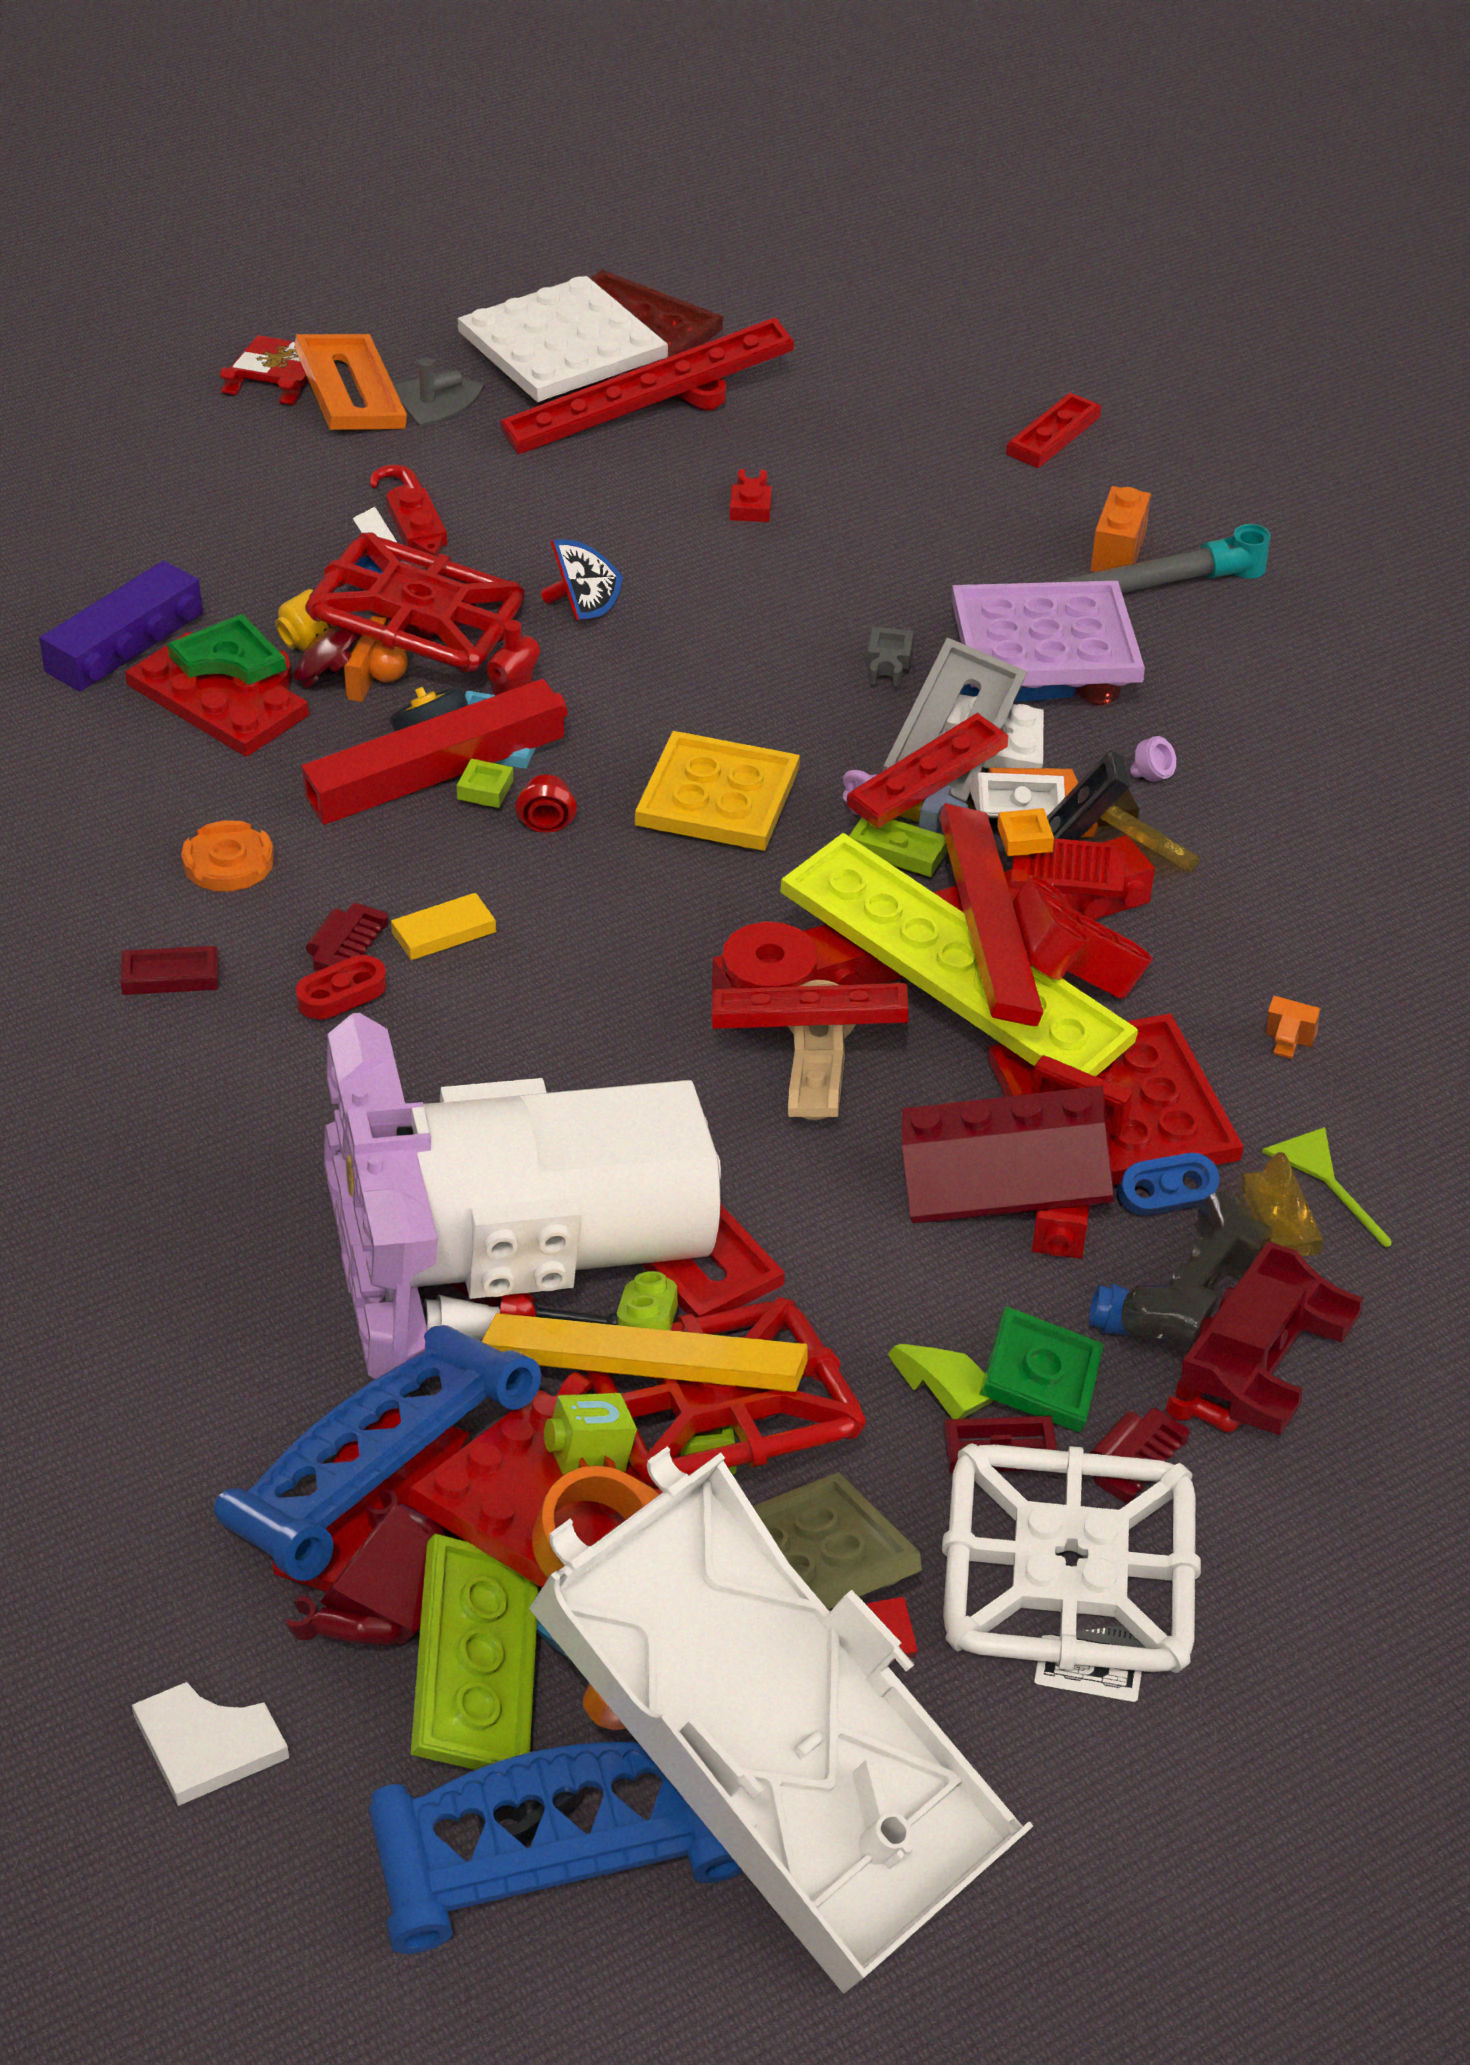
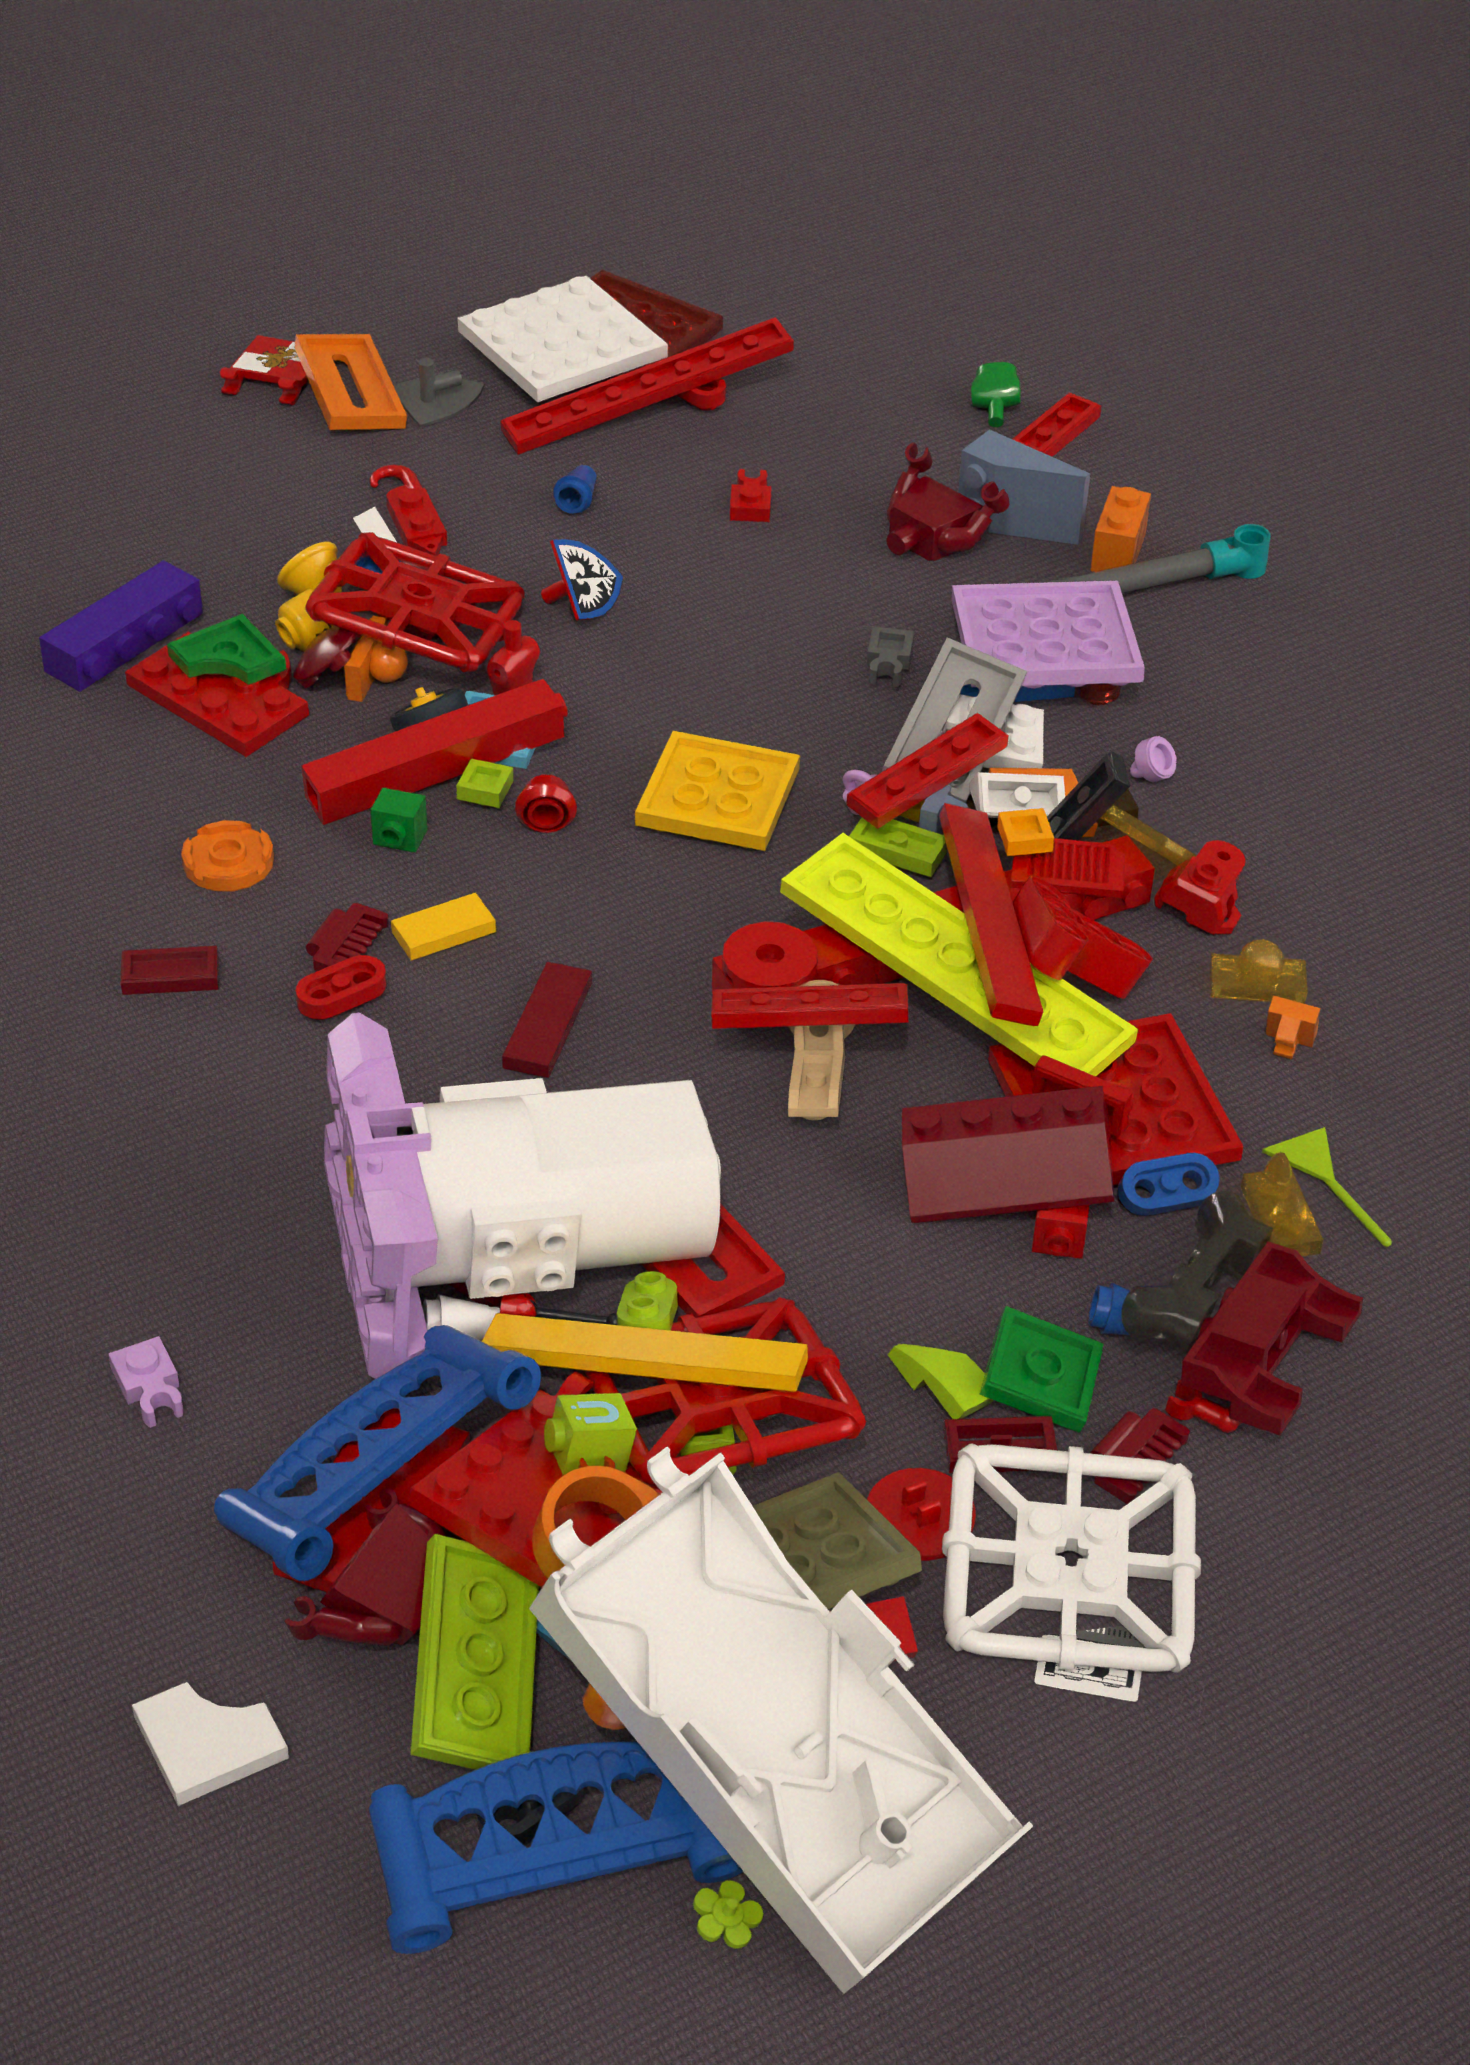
(148, 1377): none -> lavender plate
(307, 568): none -> yellow hat
(399, 820): none -> green plate
(547, 1019): none -> dark red tile
(575, 489): none -> blue cone
(727, 1914): none -> lime plant
(918, 1507): none -> red piece
(934, 517): none -> dark red torso
(995, 389): none -> green piece
(1043, 492): none -> sand blue slope
(1206, 887): none -> red piece
(1258, 974): none -> clear yellow tile

